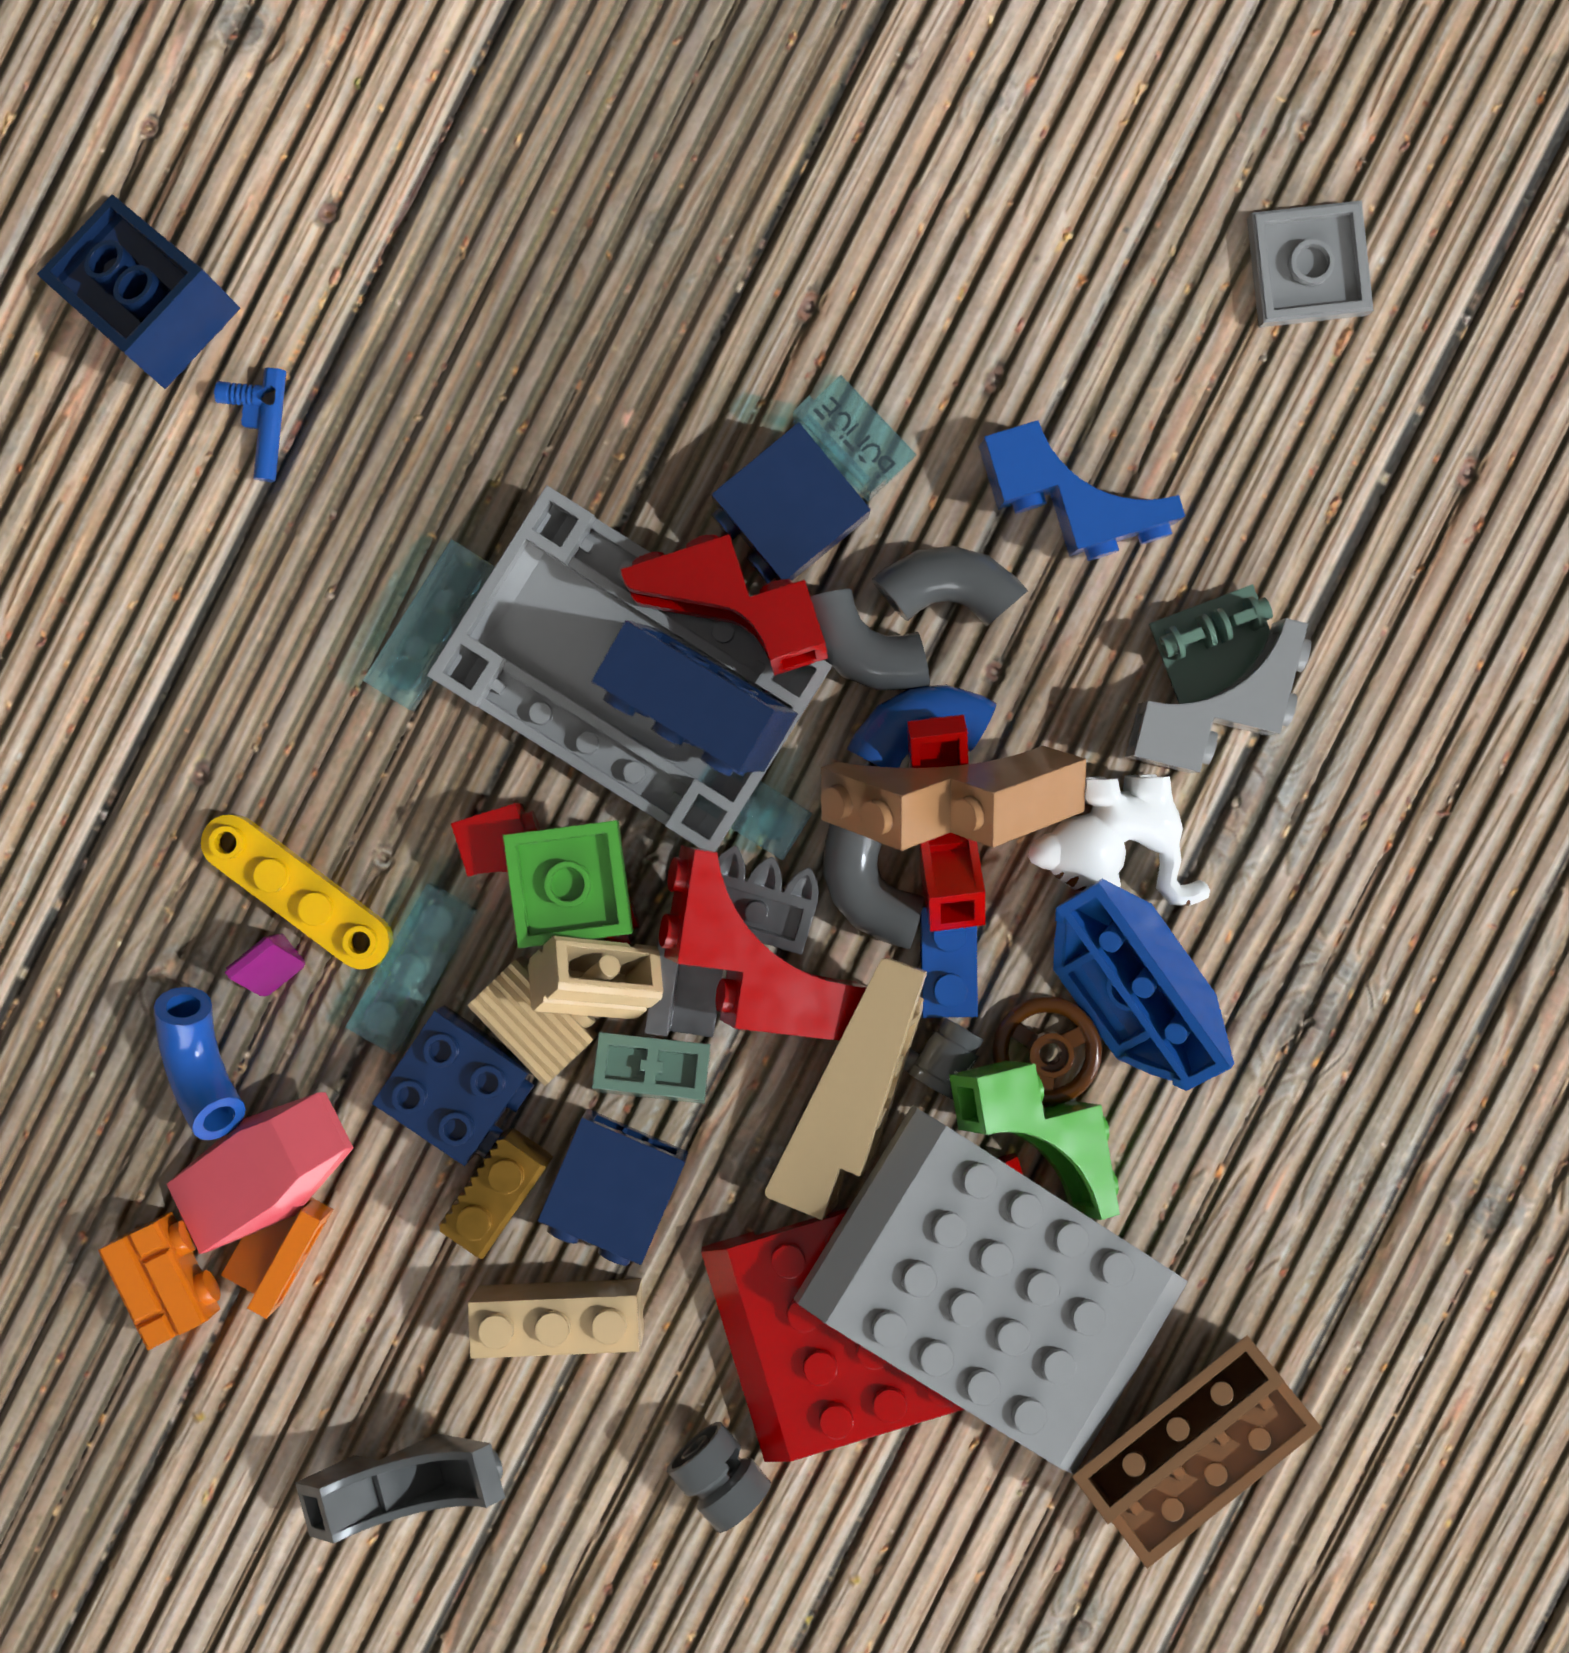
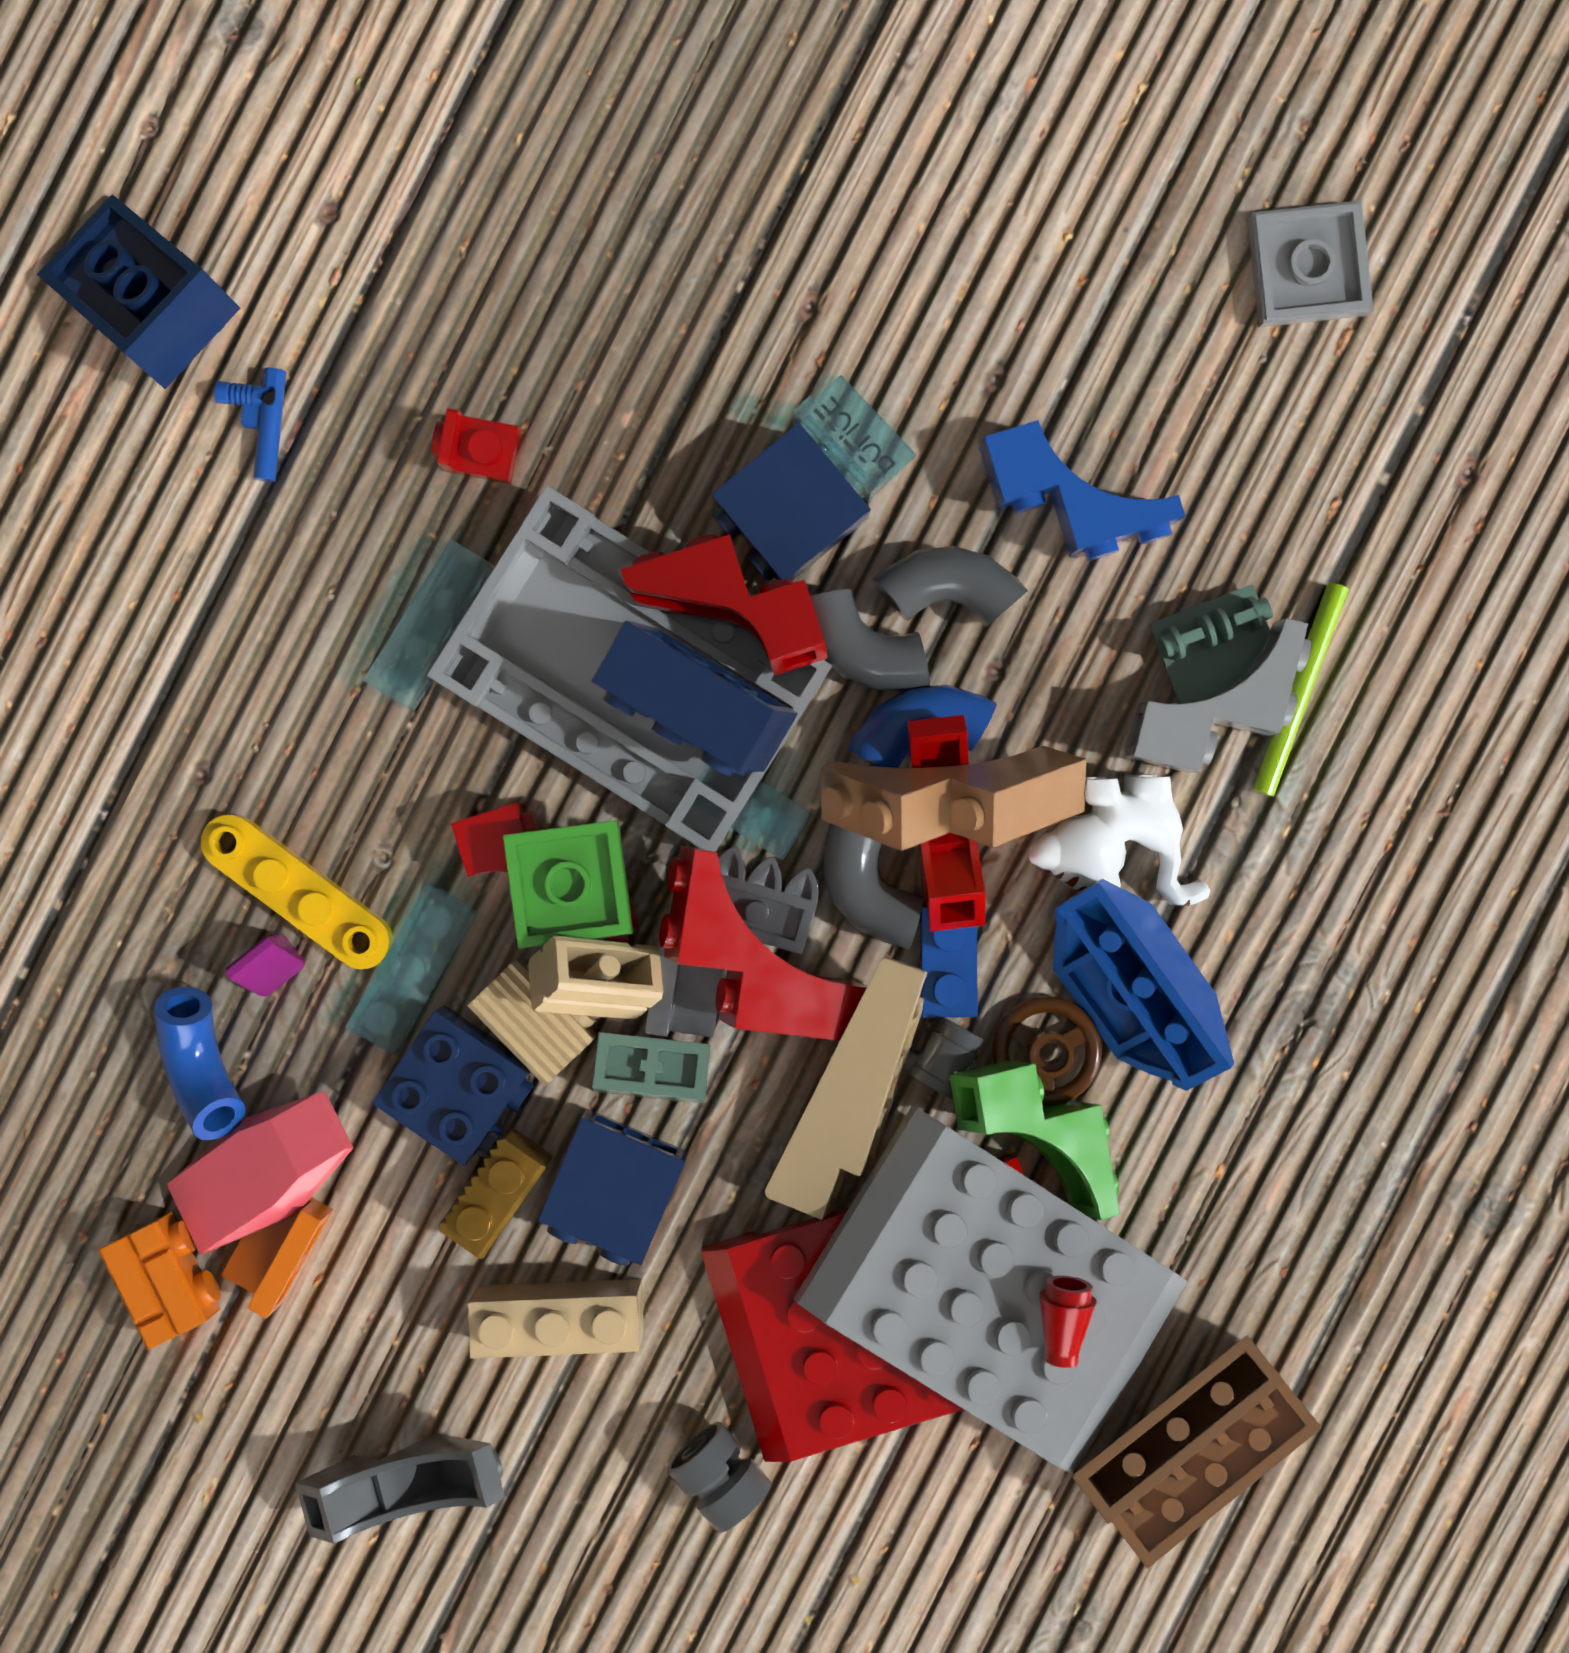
(476, 447): none -> red bracket
(1066, 1315): none -> red cone
(1303, 684): none -> lime bar

